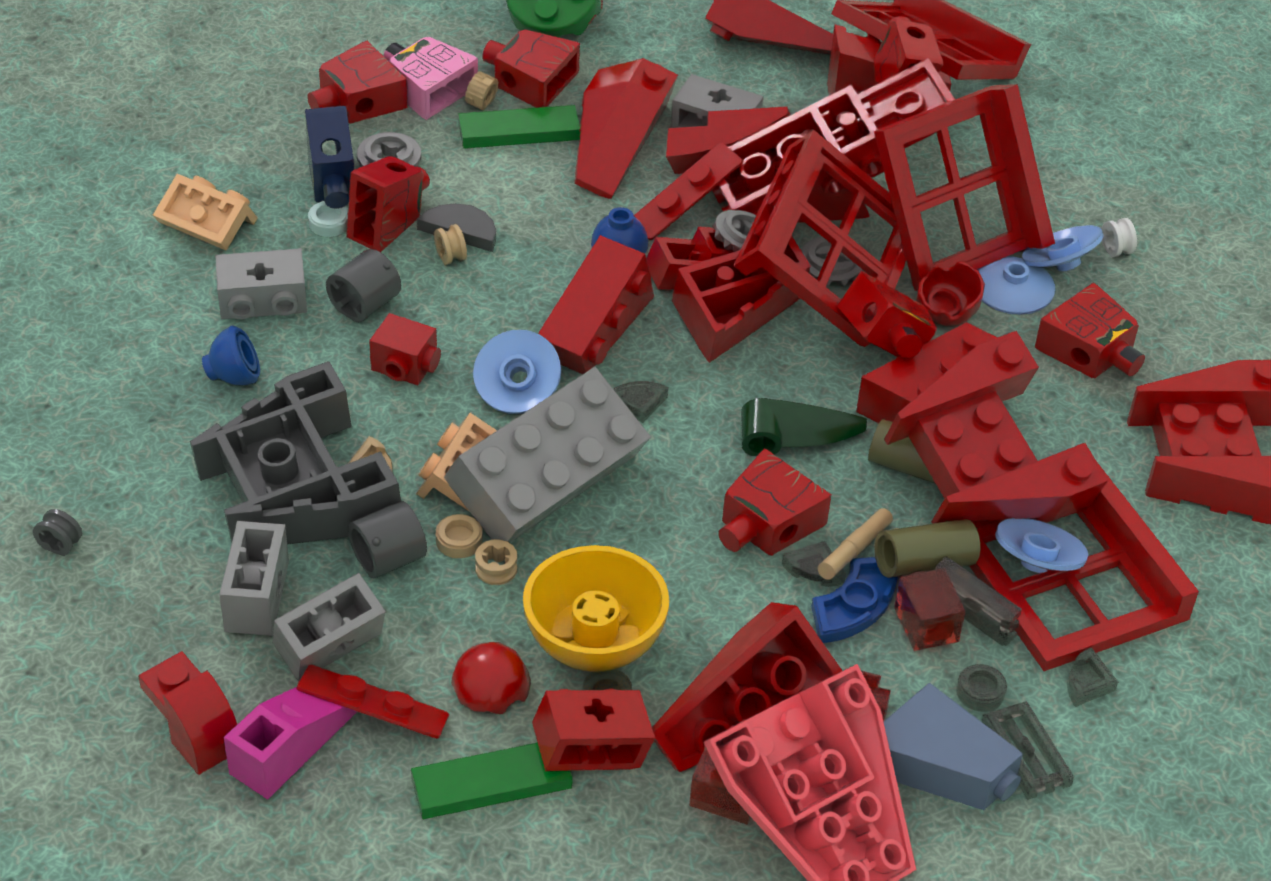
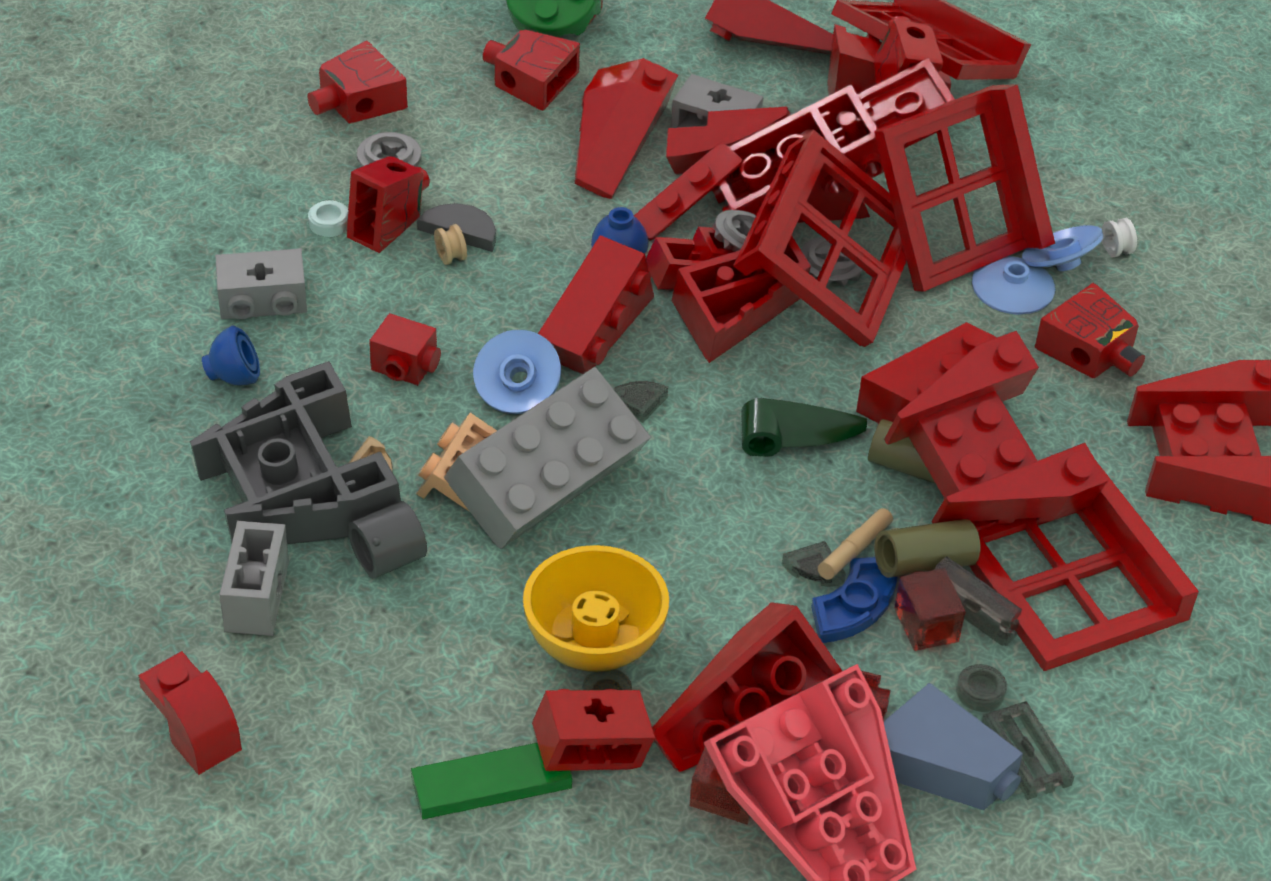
(57, 532): dark grey bush -> none
(203, 211): light nougat bracket -> none
(281, 738): dark pink slope -> none
(328, 626): light grey brick -> none
(329, 172): dark blue torso -> none
(363, 285): dark grey piece -> none
(373, 701): red piece -> none
(433, 72): bright pink torso -> none
(458, 536): tan tile -> none
(481, 90): tan axle -> none
(490, 678): red hair -> none
(493, 572): tan bush -> none
(519, 126): green tile -> none
(772, 506): red torso -> none
(899, 322): red torso -> none
(951, 293): red hair -> none
(1041, 545): light blue dish -> none
(1089, 678): clear smoke tile -> none

